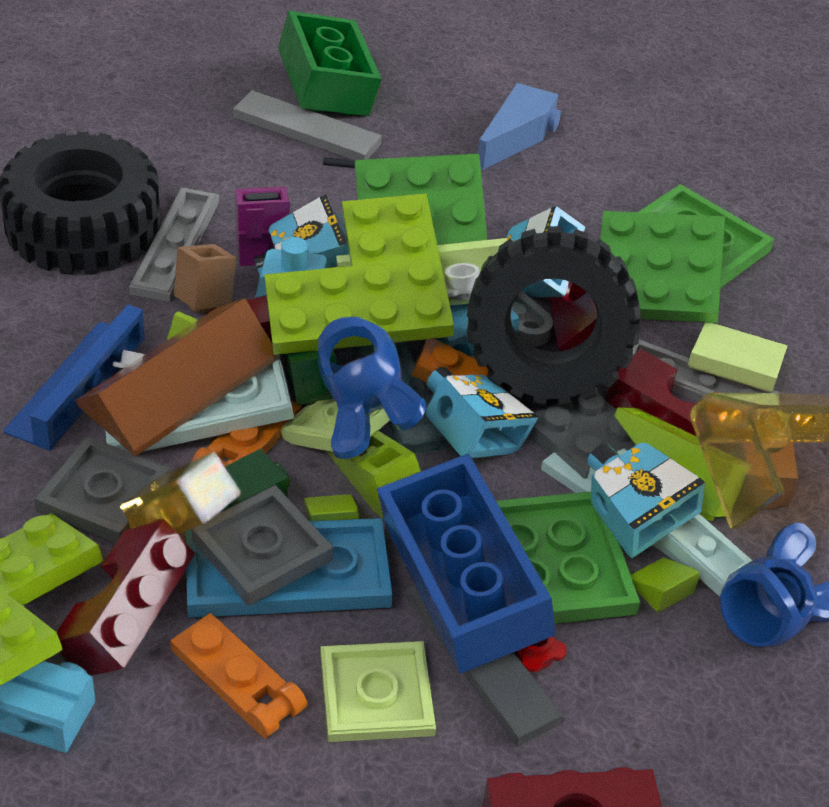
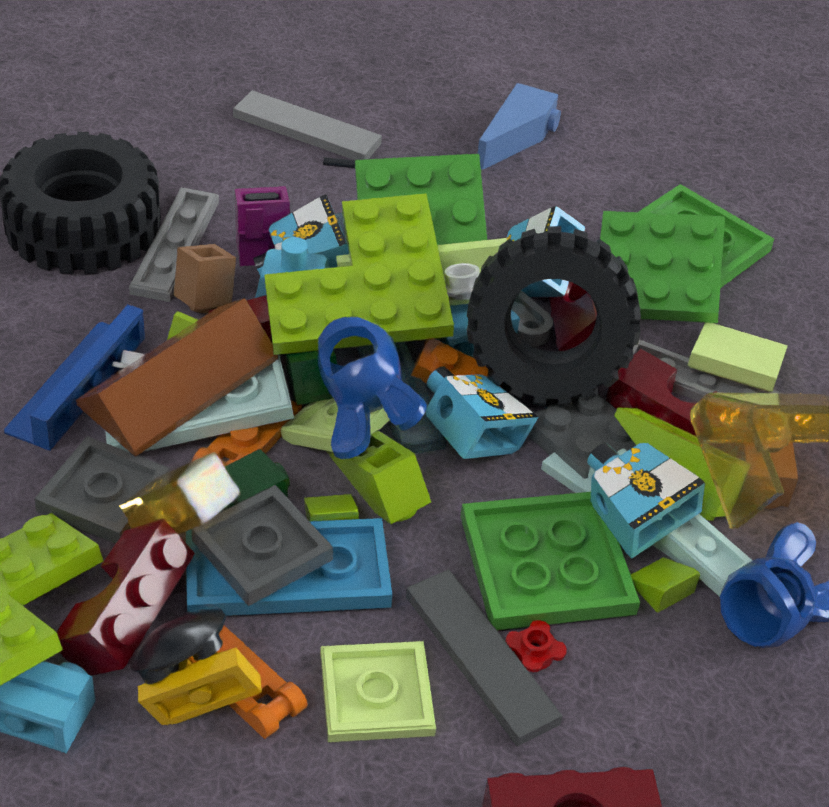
(176, 640): none -> black dish
(200, 687): none -> yellow plate
(328, 64): green brick -> none
(466, 563): blue brick -> none

